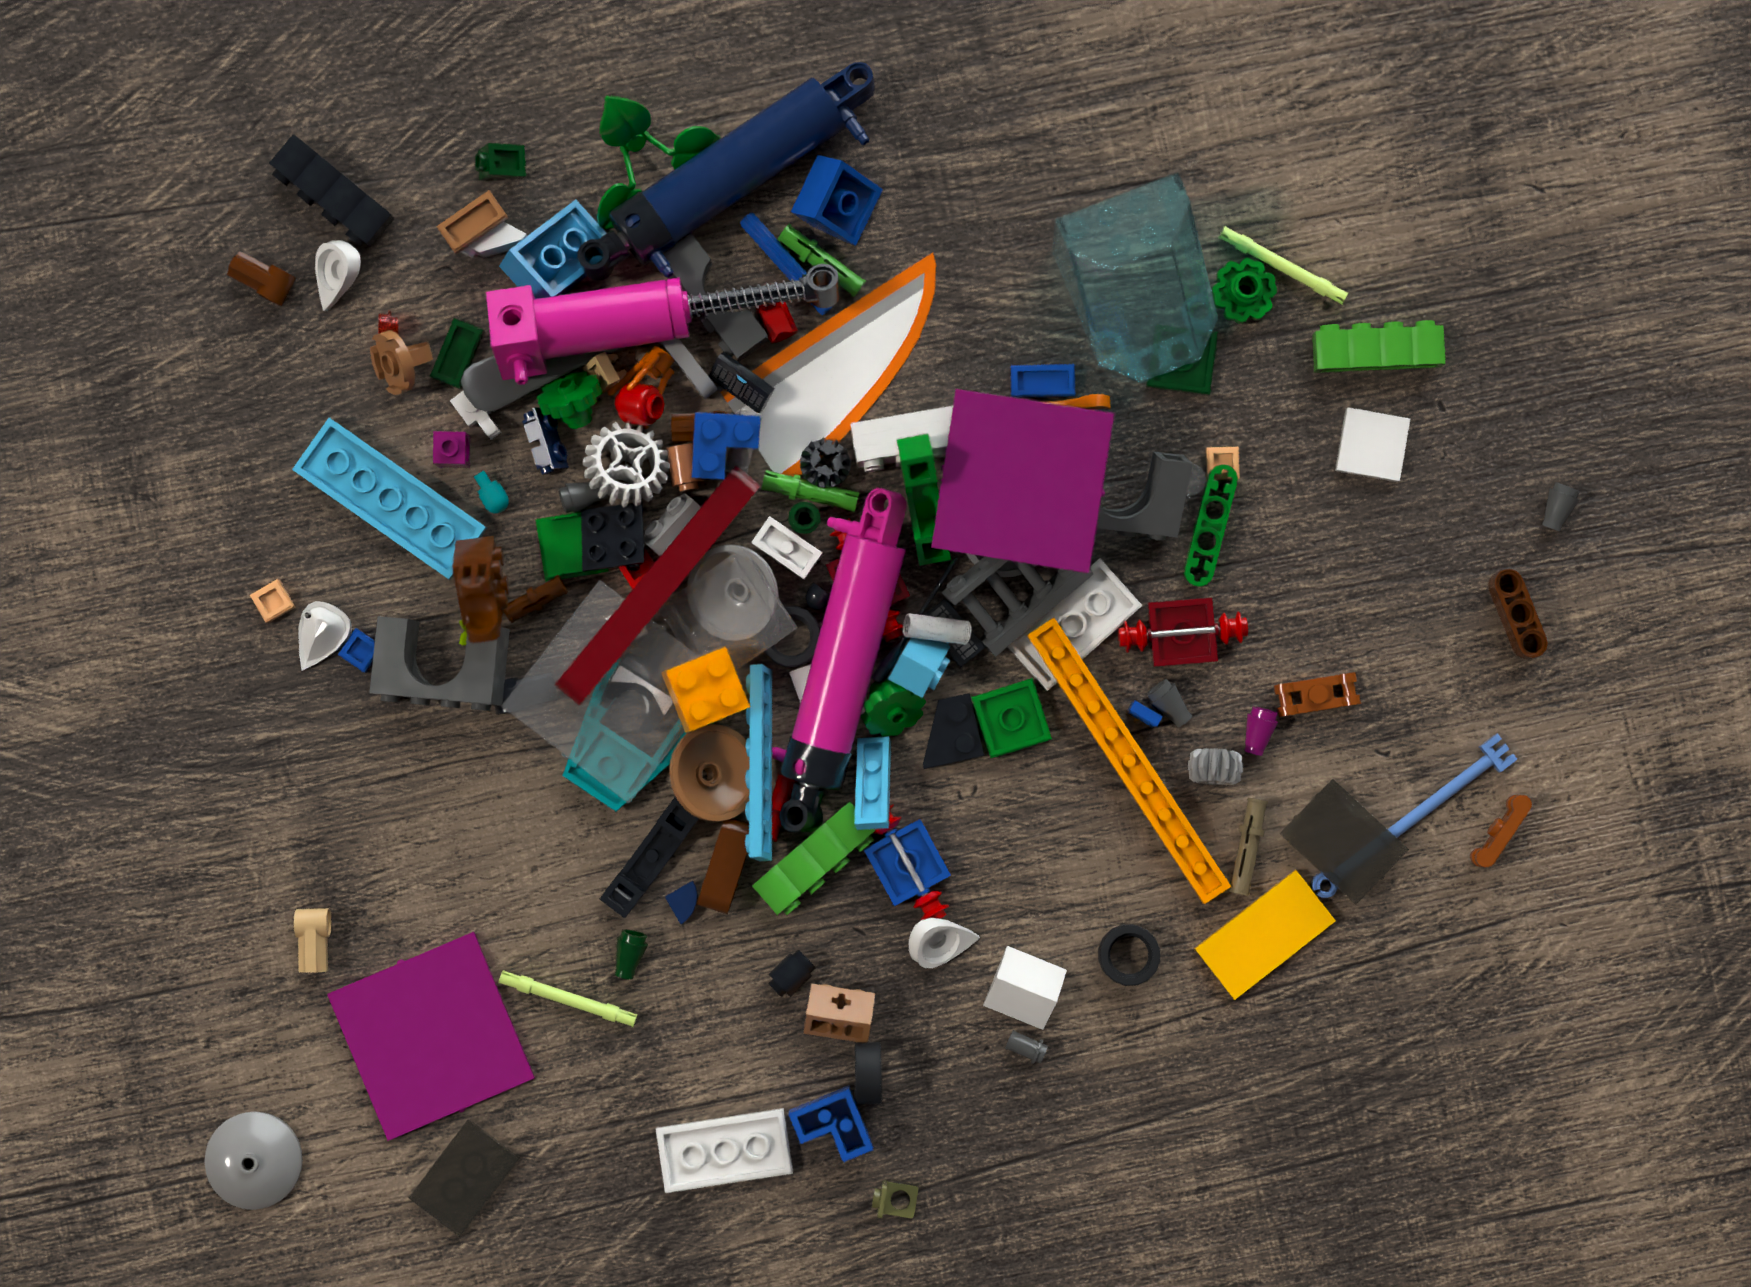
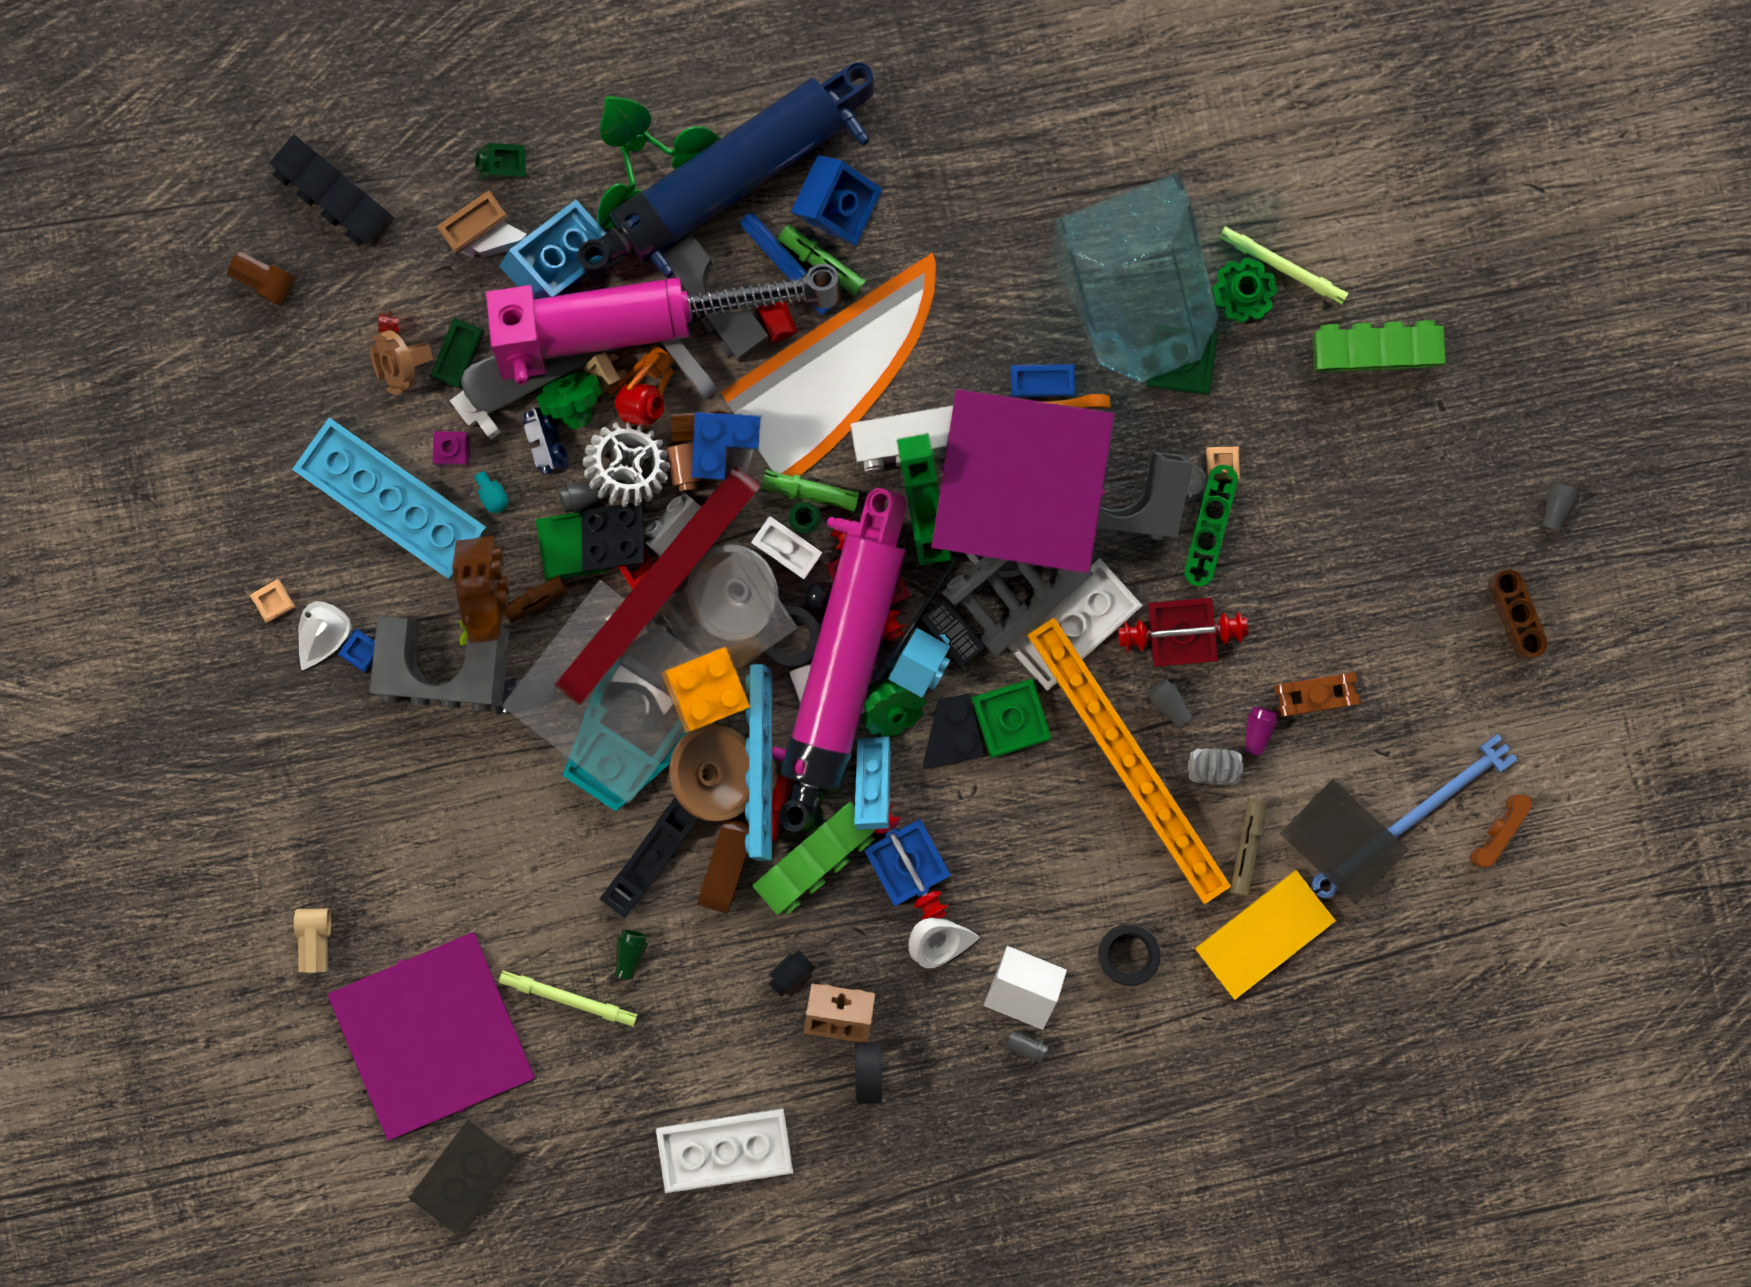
(270, 1146): light grey dish -> none
(336, 270): white piece -> none
(683, 901): dark blue tile -> none
(741, 382): tile -> none
(823, 476): black gear -> none
(834, 1114): blue brick -> none
(882, 1199): olive bracket -> none
(938, 629): white piece -> none
(1144, 714): blue tile -> none
(1372, 444): white tile -> none

